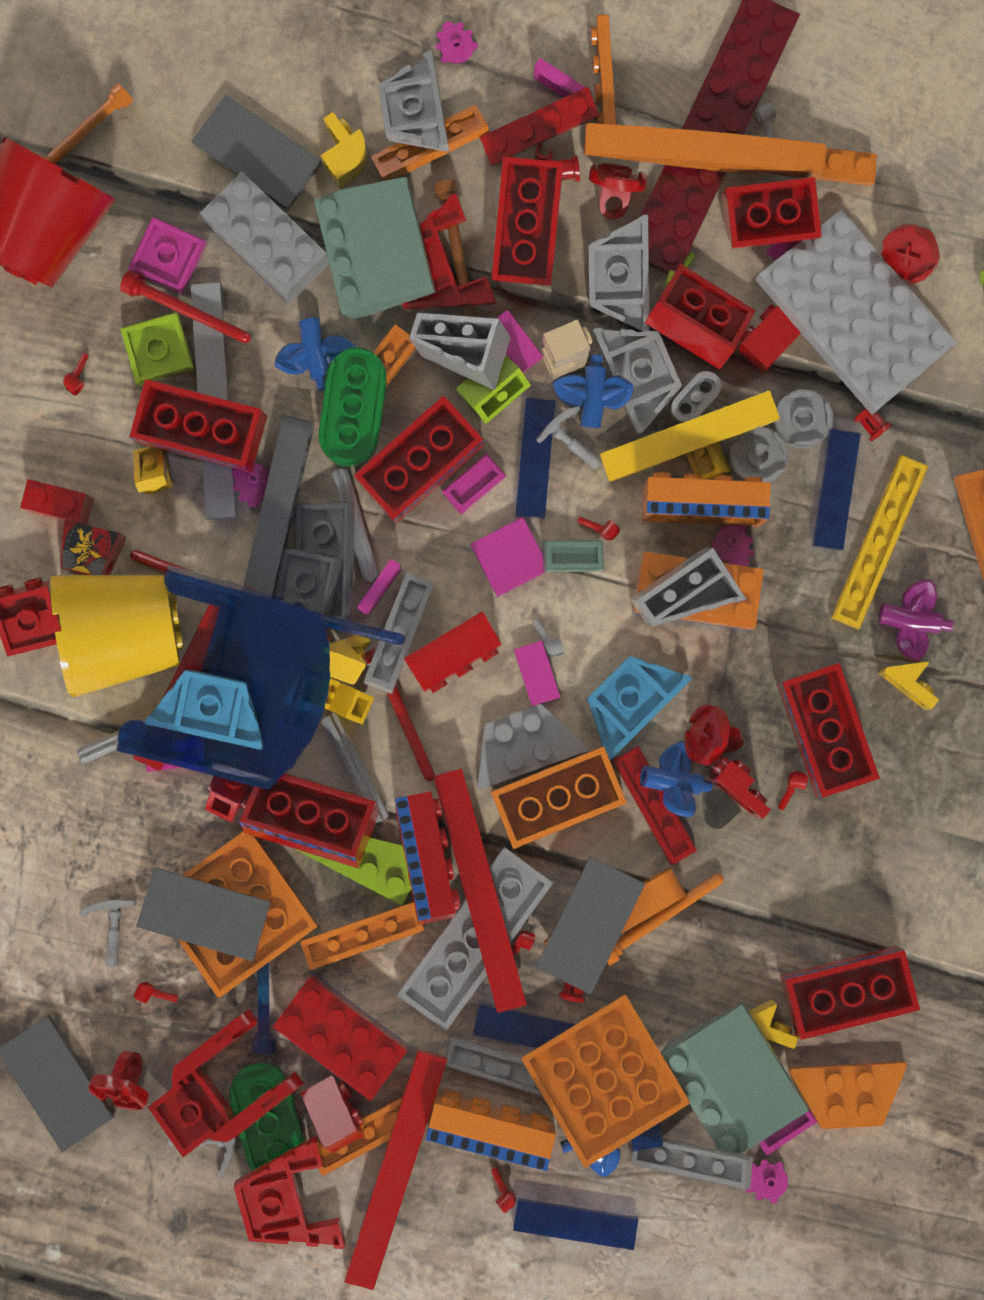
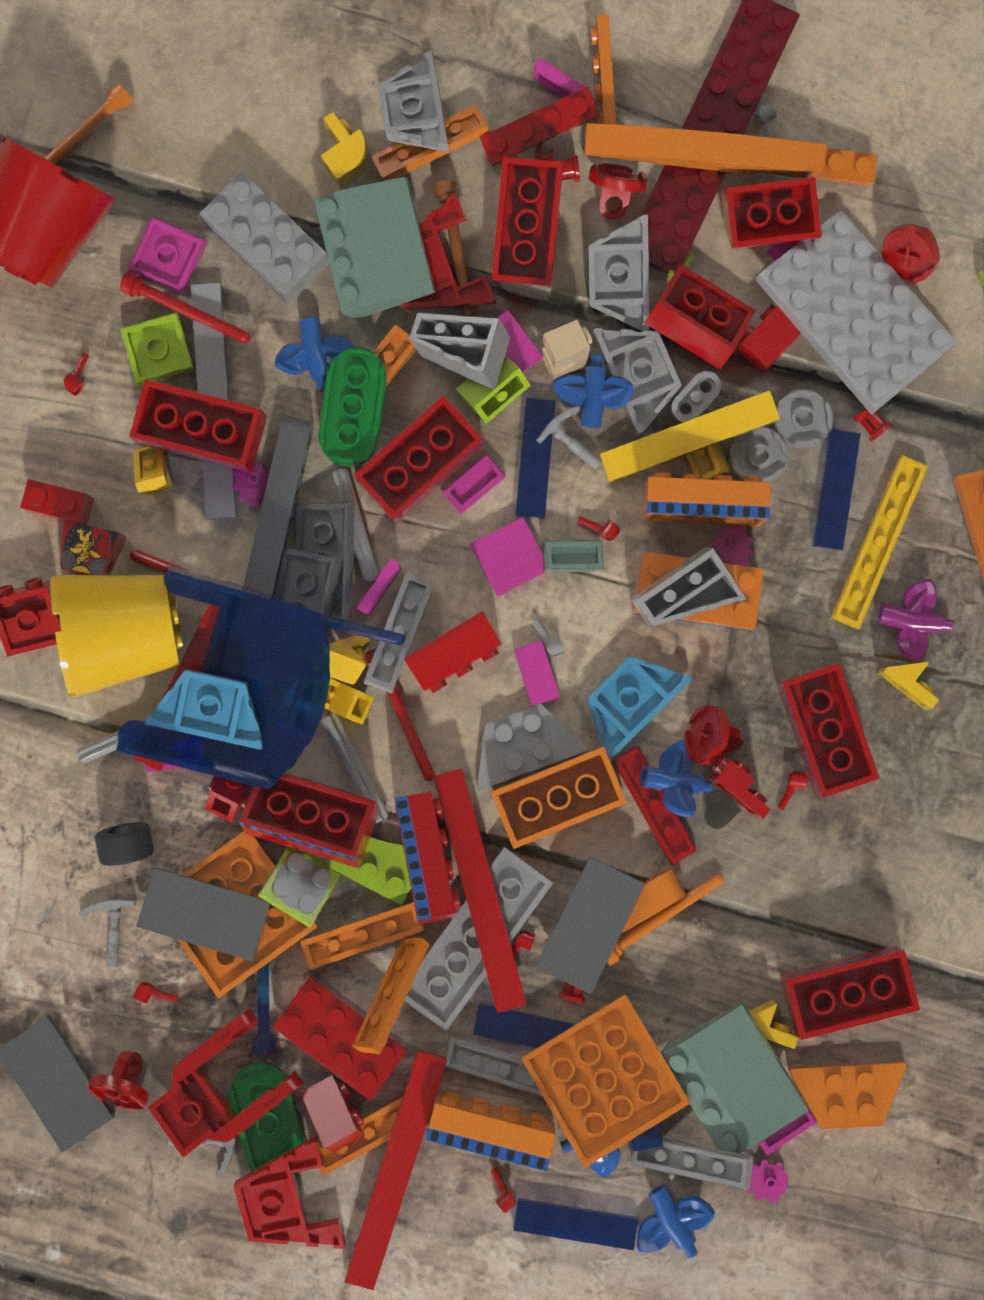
(124, 843): none -> black tyre
(258, 150): dark grey tile -> none
(299, 885): none -> light grey piece
(391, 995): none -> orange plate
(455, 43): dark pink piece -> none
(673, 1222): none -> blue plant

